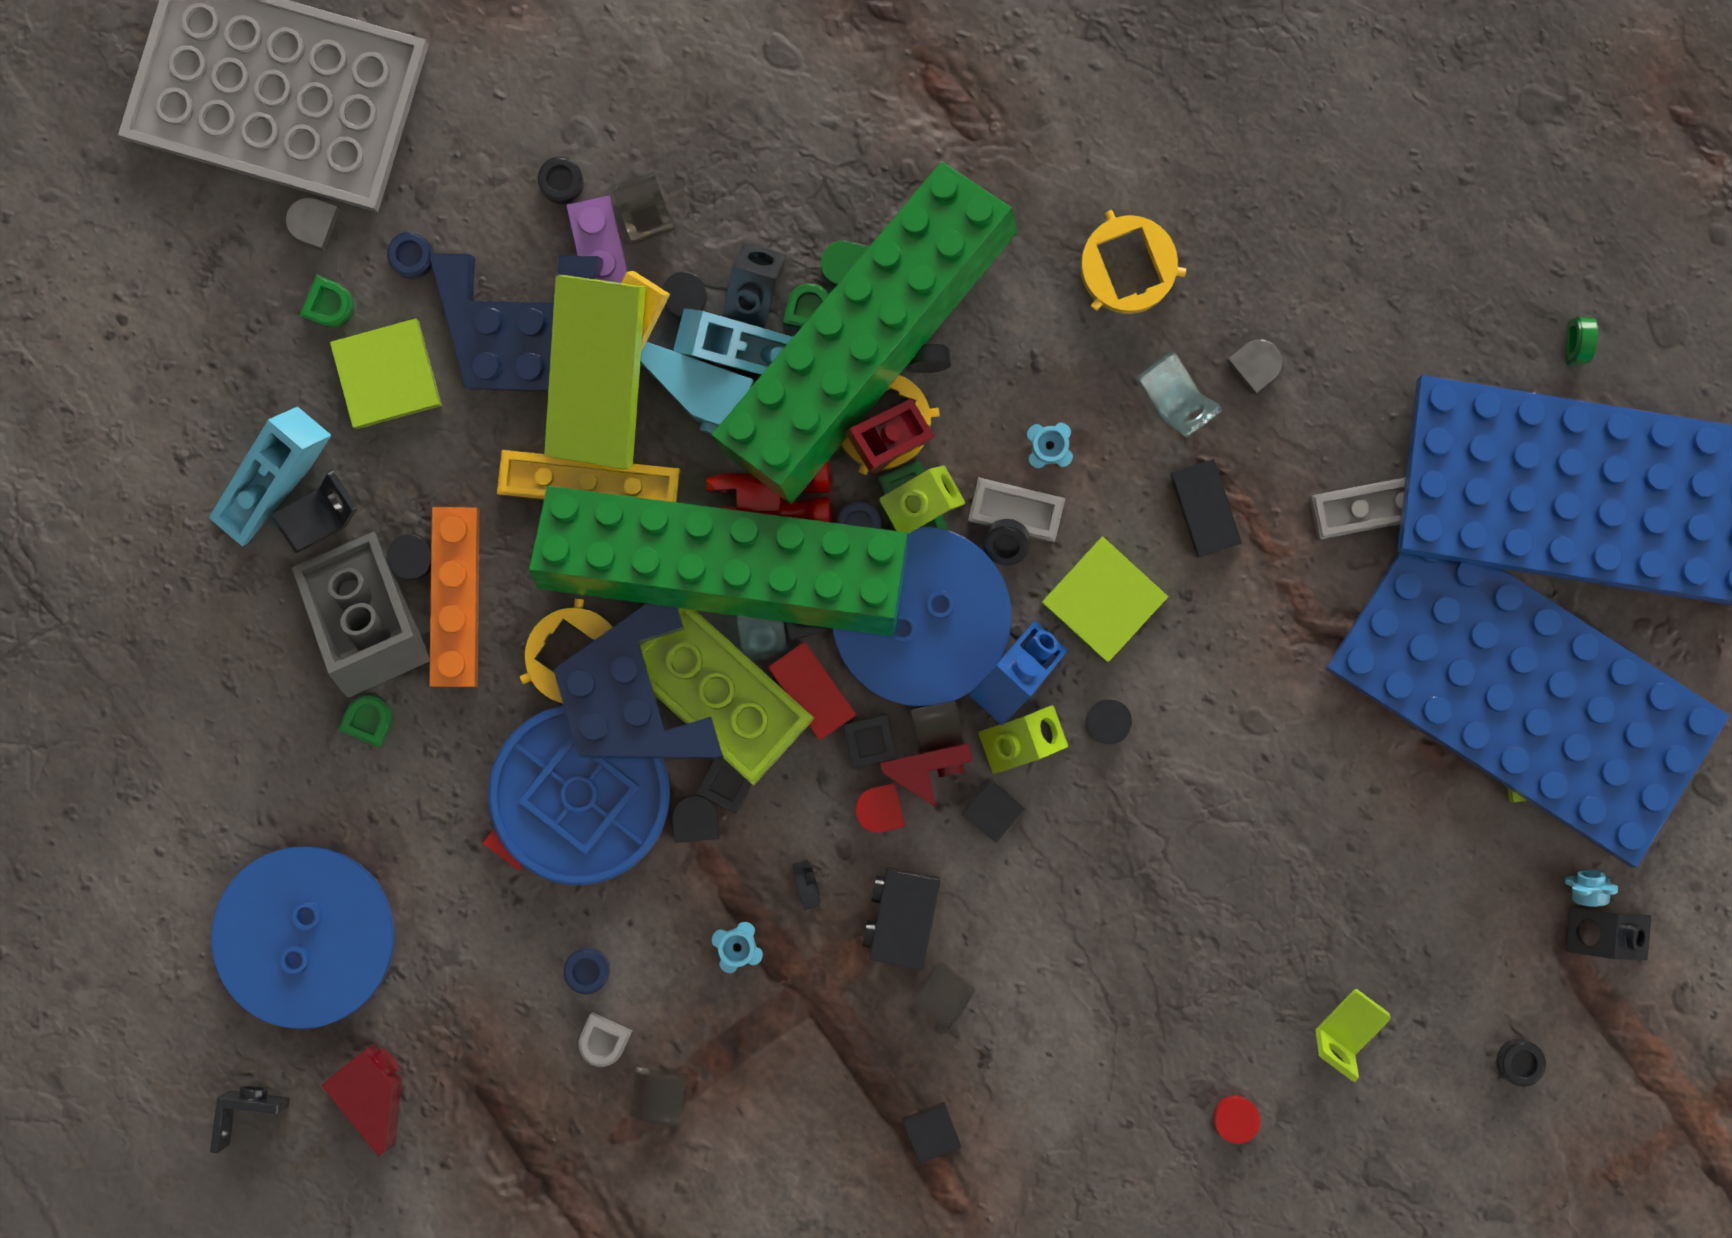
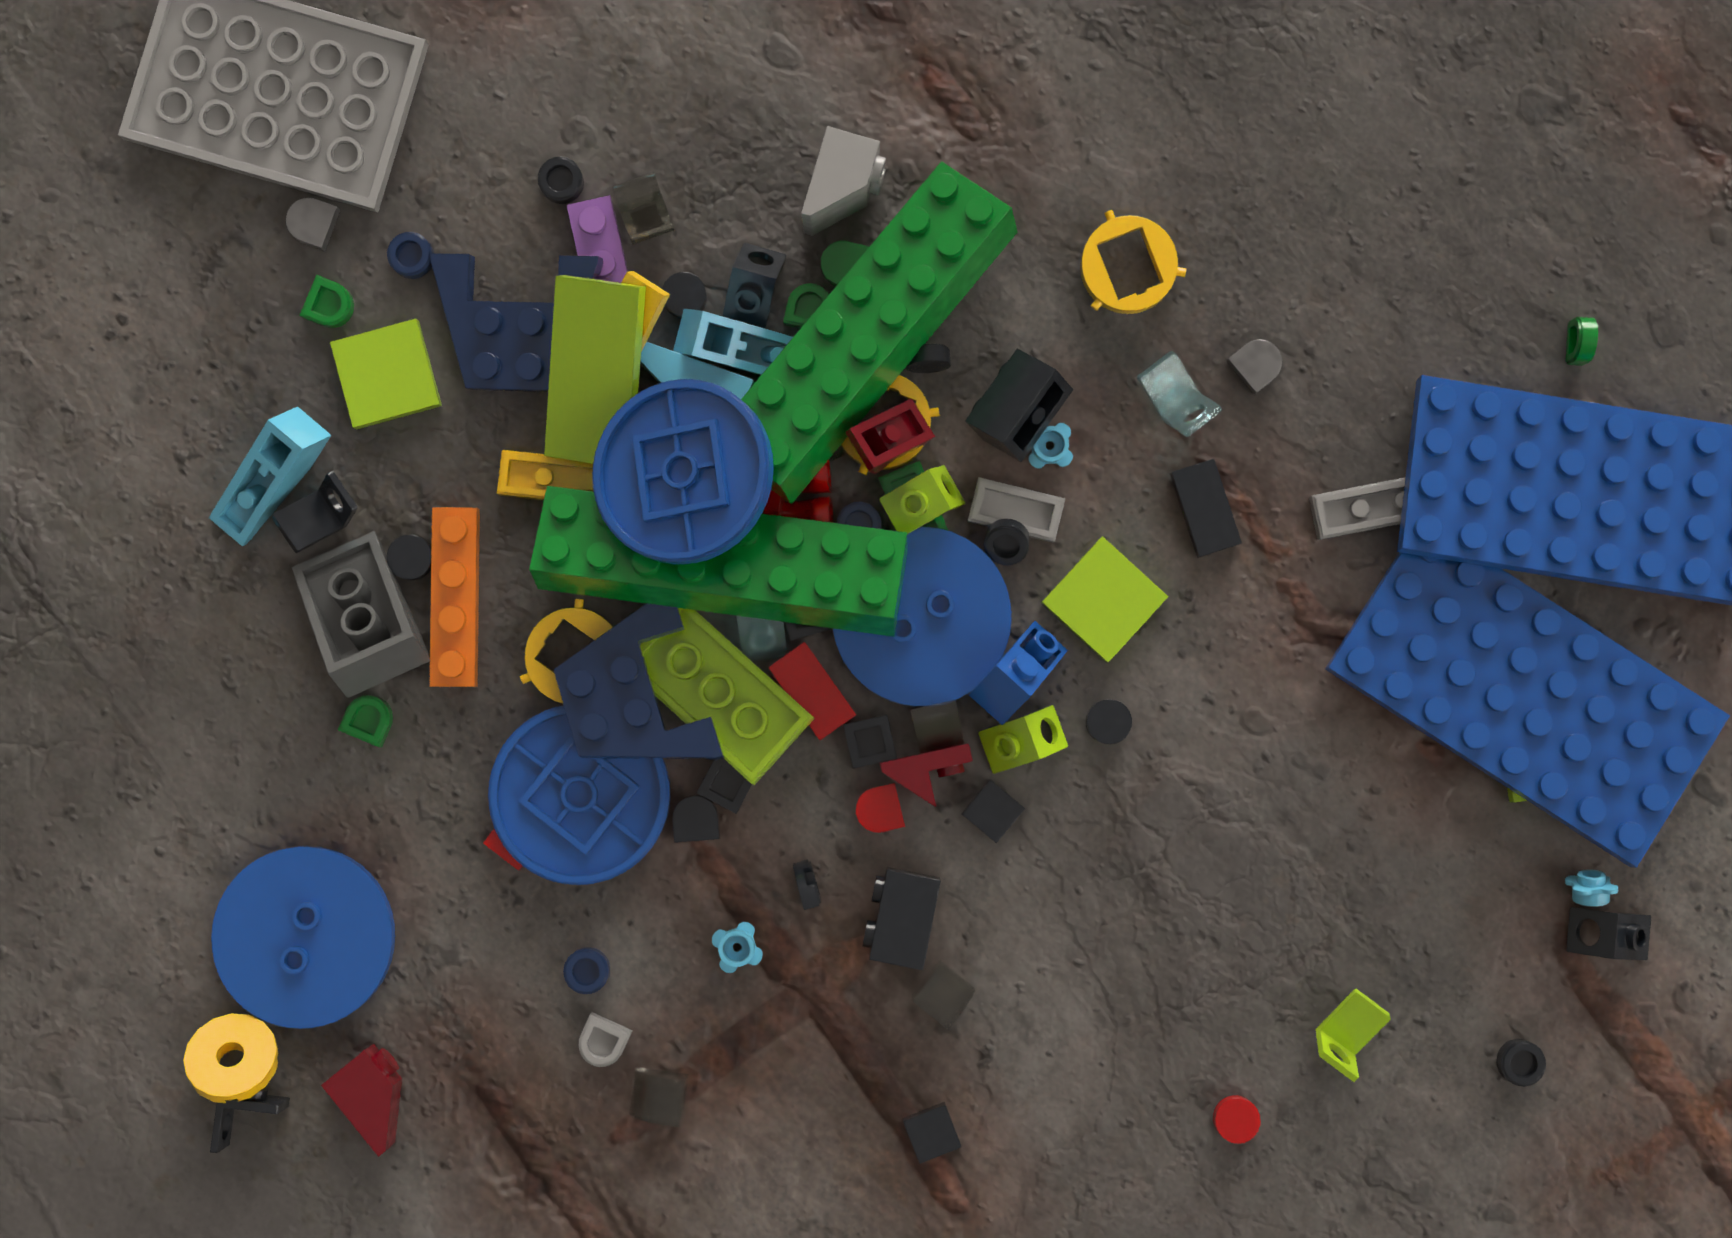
(227, 1034): none -> yellow tile
(682, 471): none -> blue plate
(842, 179): none -> light grey slope
(1019, 404): none -> black brick

